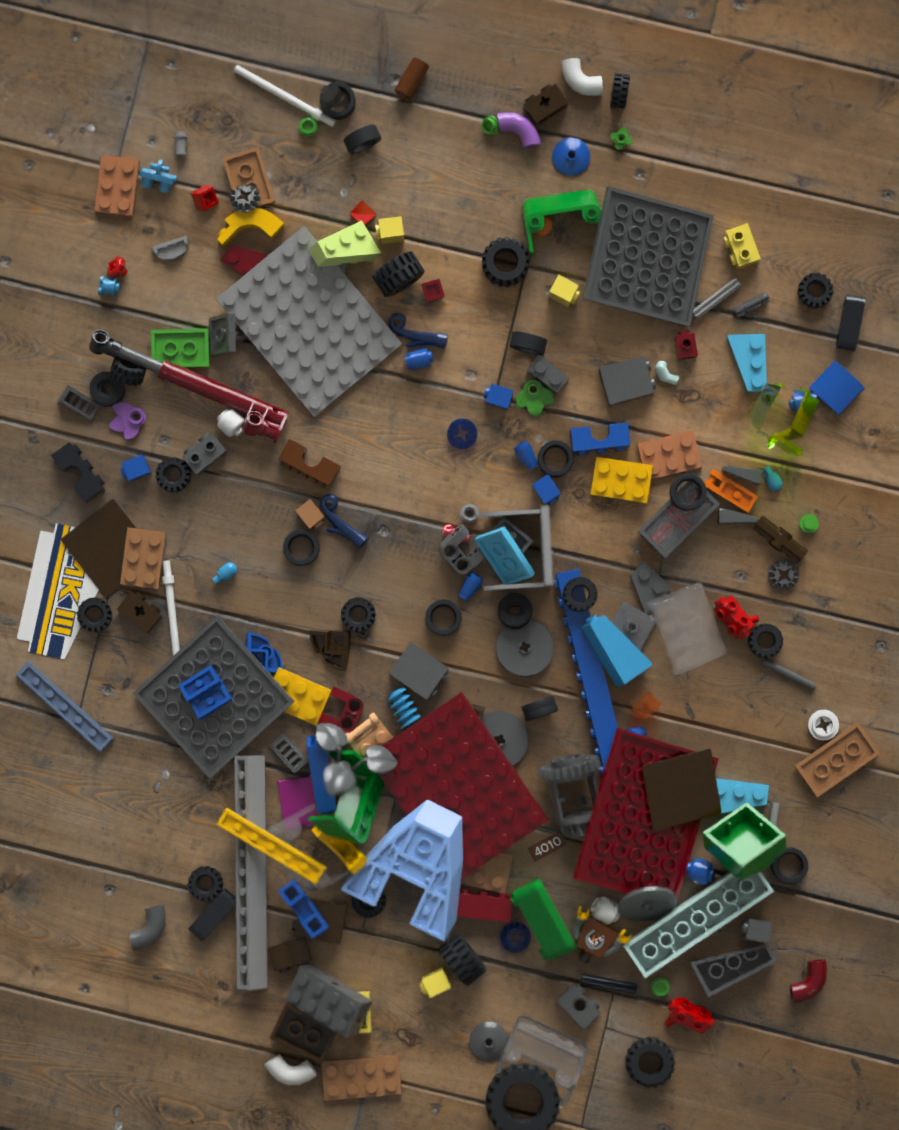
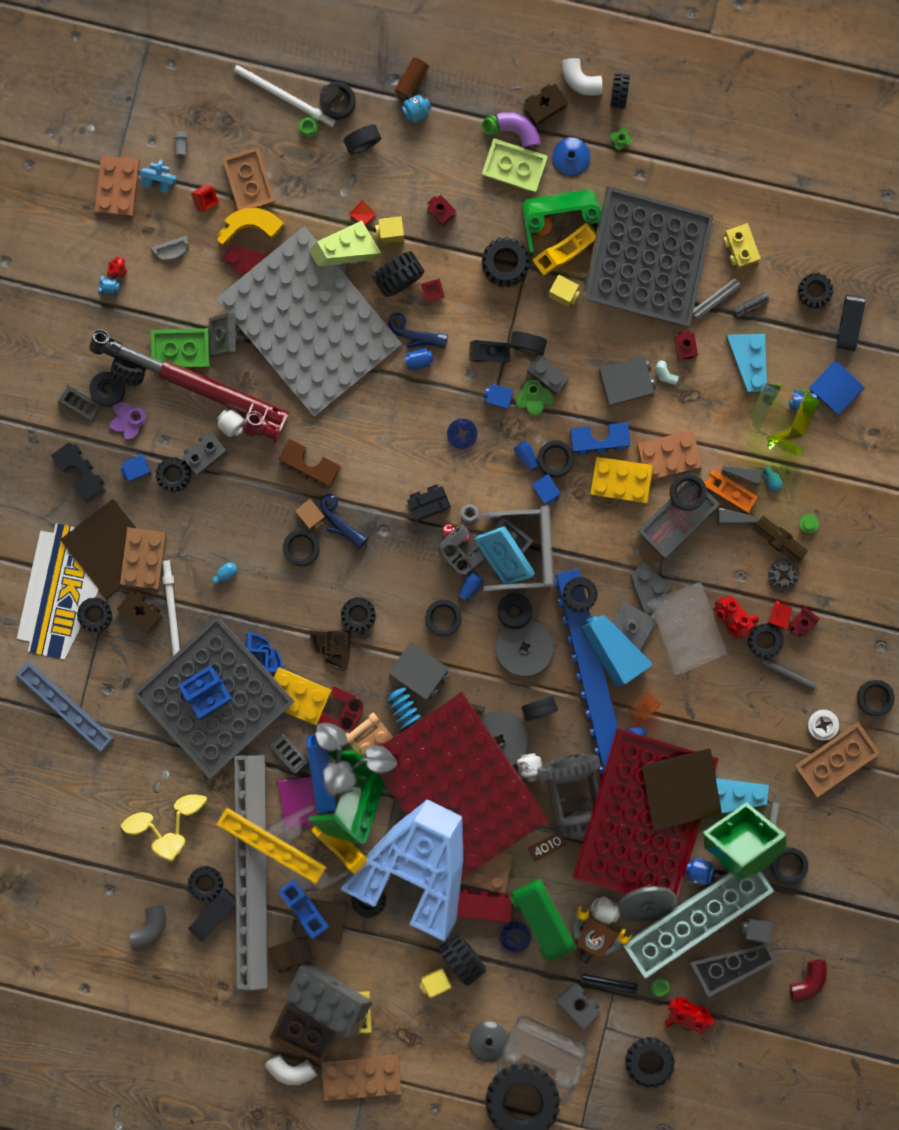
(170, 844): none -> light yellow plant
(240, 203): dark grey gear -> none
(416, 109): none -> dark azure head
(428, 503): none -> black brick
(441, 210): none -> dark red brick
(489, 351): none -> black plate
(514, 165): none -> yellowish green plate
(528, 767): none -> white head
(565, 250): none -> yellow arch
(780, 615): none -> red panel
(804, 614): none -> dark red brick
(861, 695): none -> black tyre

